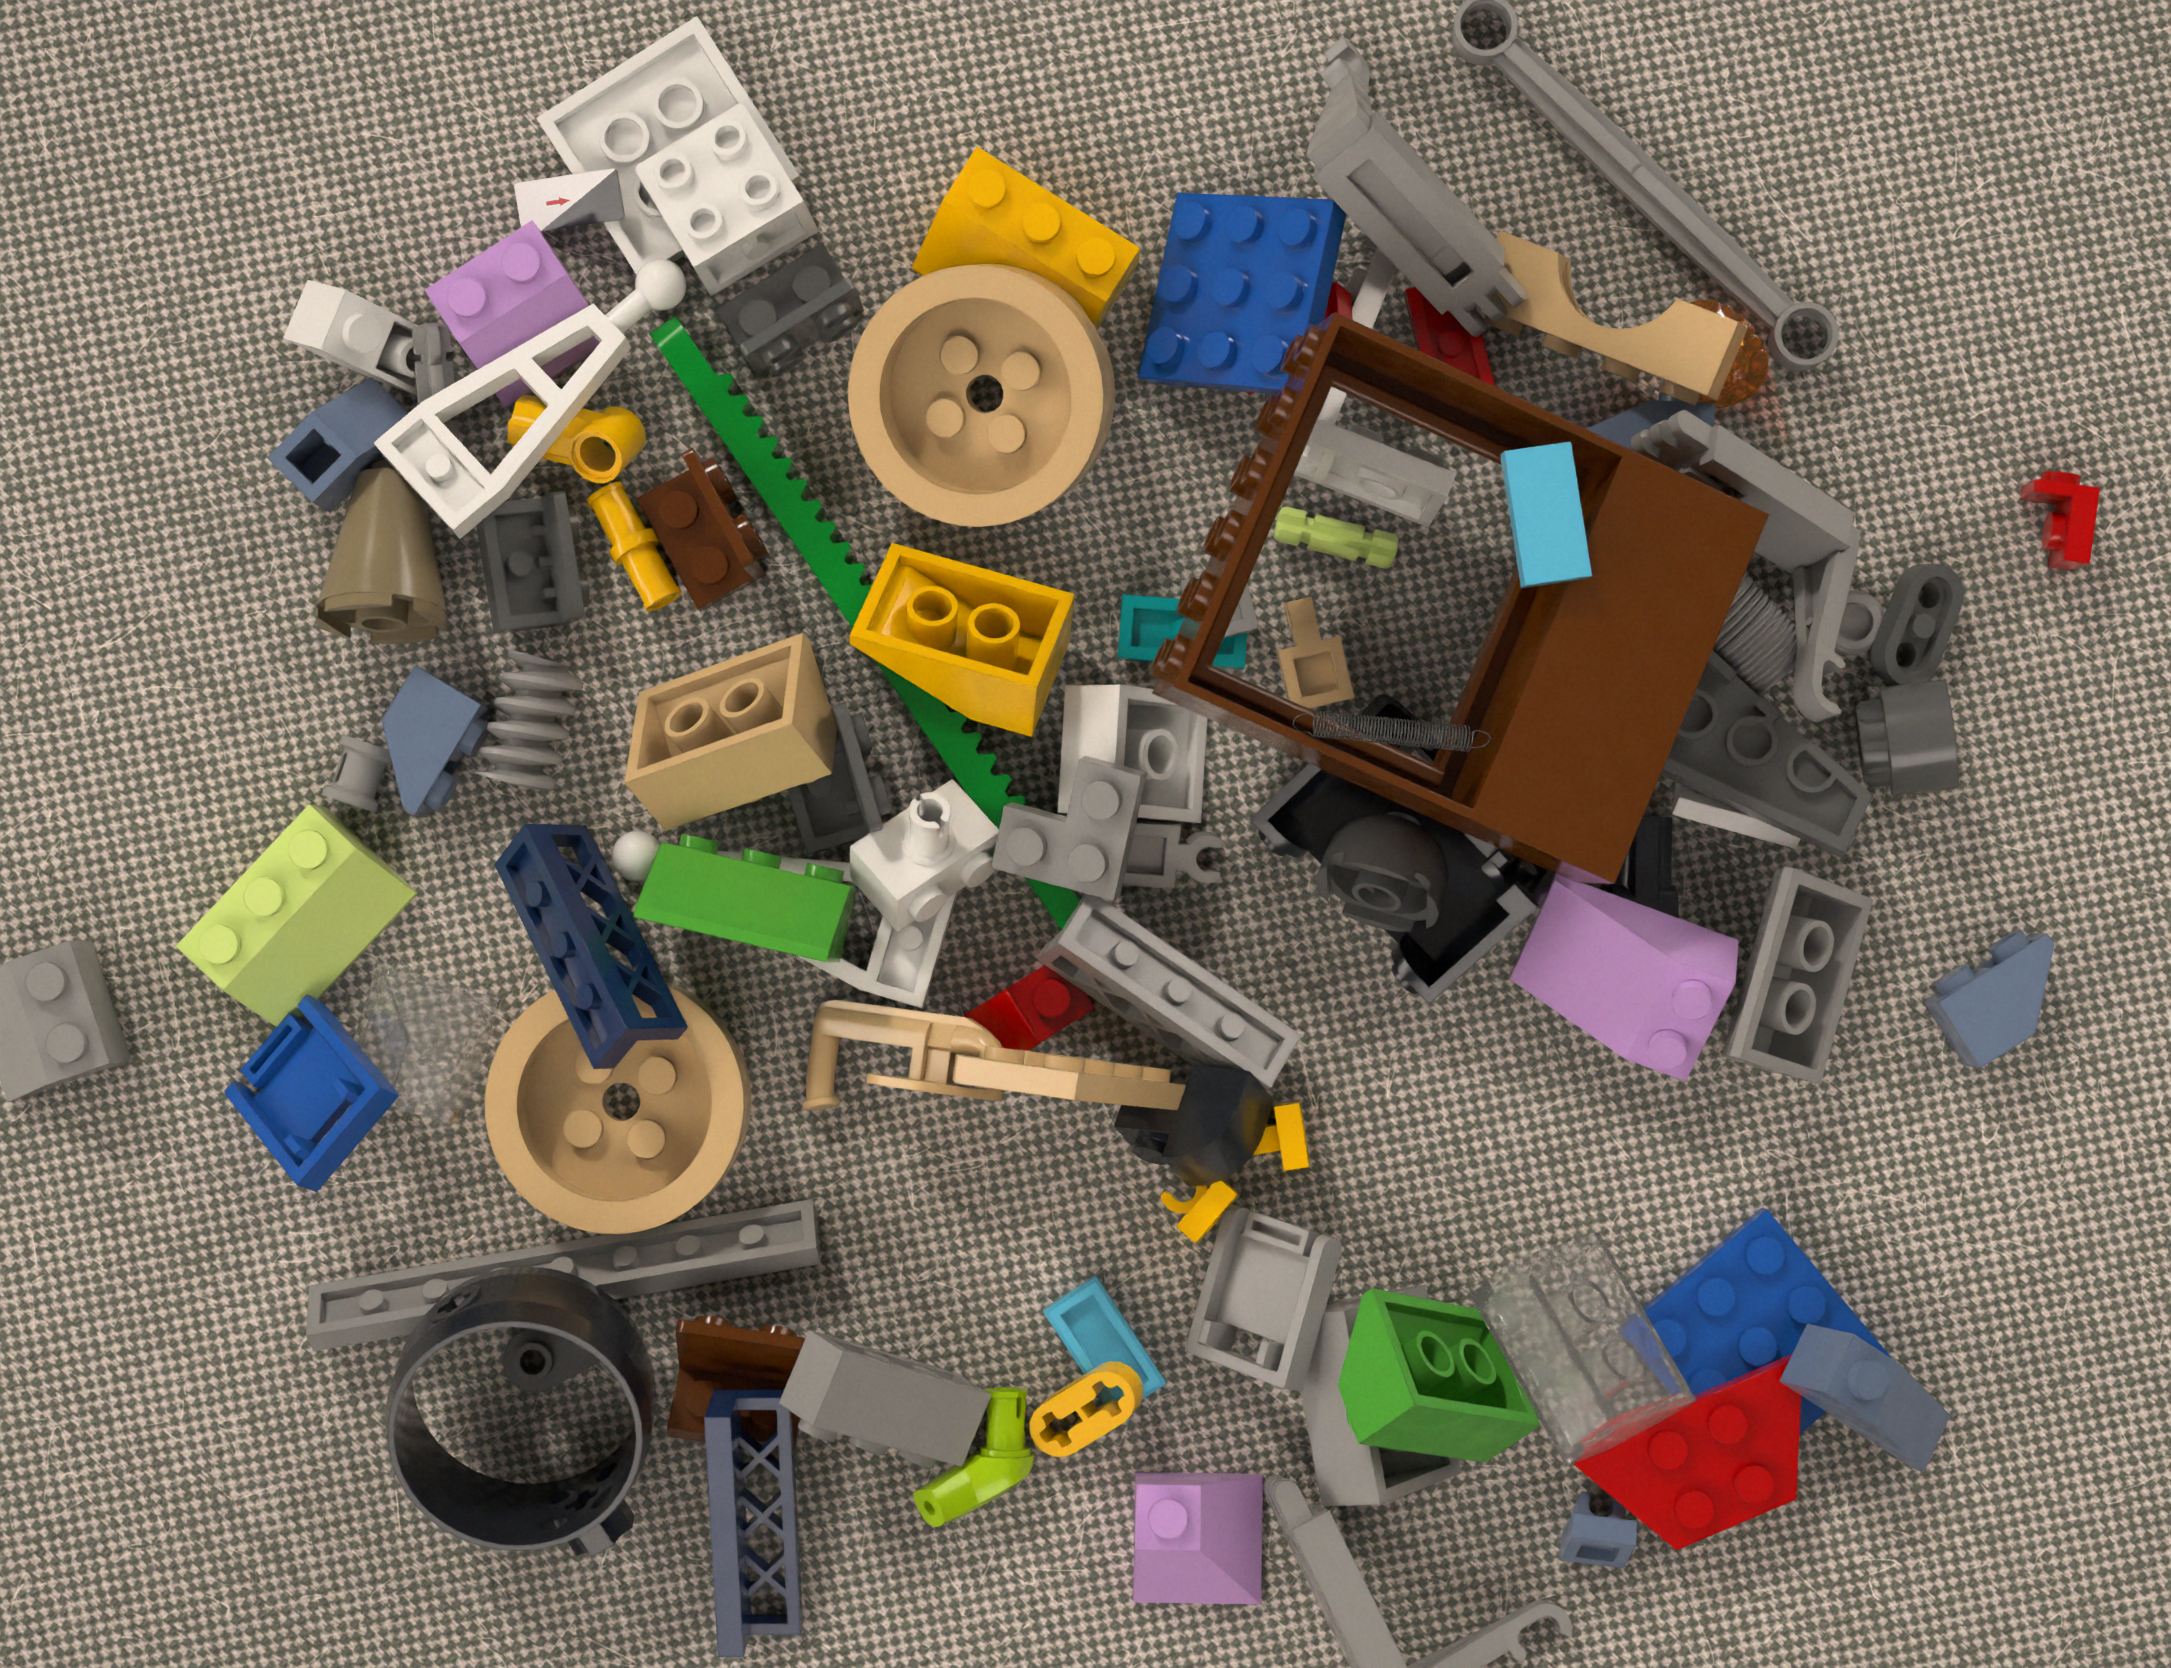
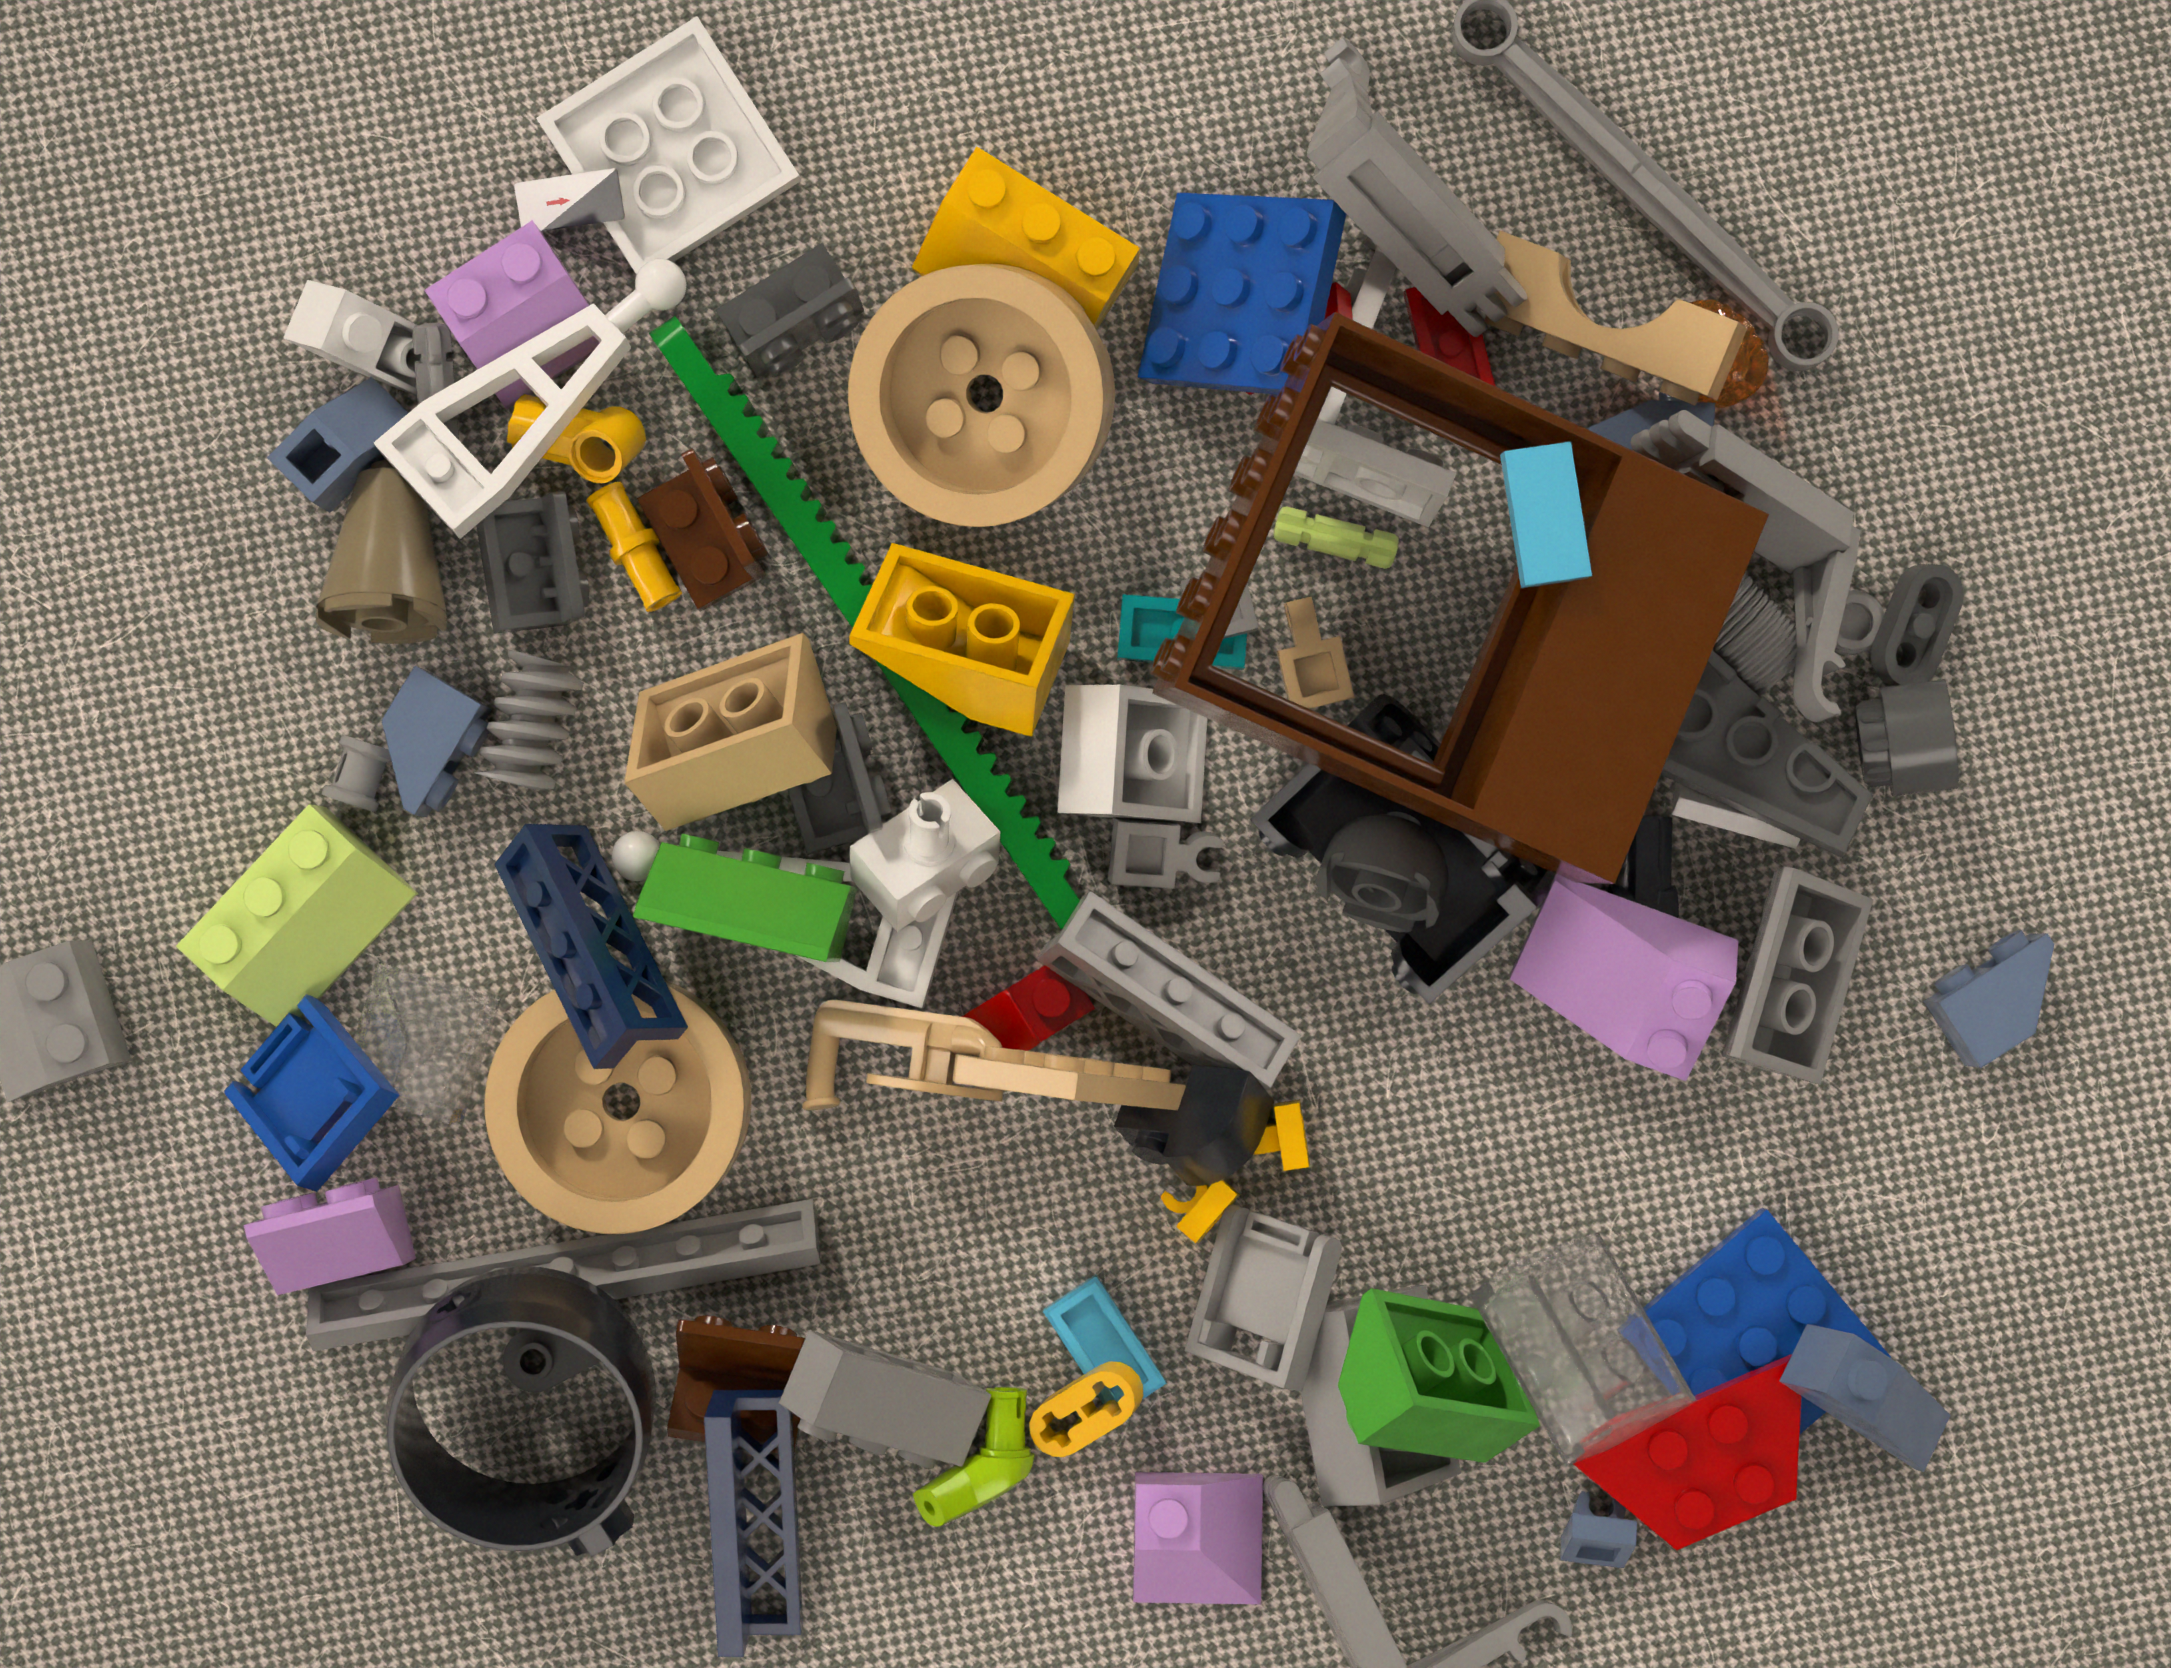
(326, 1242): none -> lavender slope
(726, 198): white bracket -> none
(1088, 846): light grey plate -> none
(1391, 730): dark grey piece -> none
(2071, 527): red bracket -> none

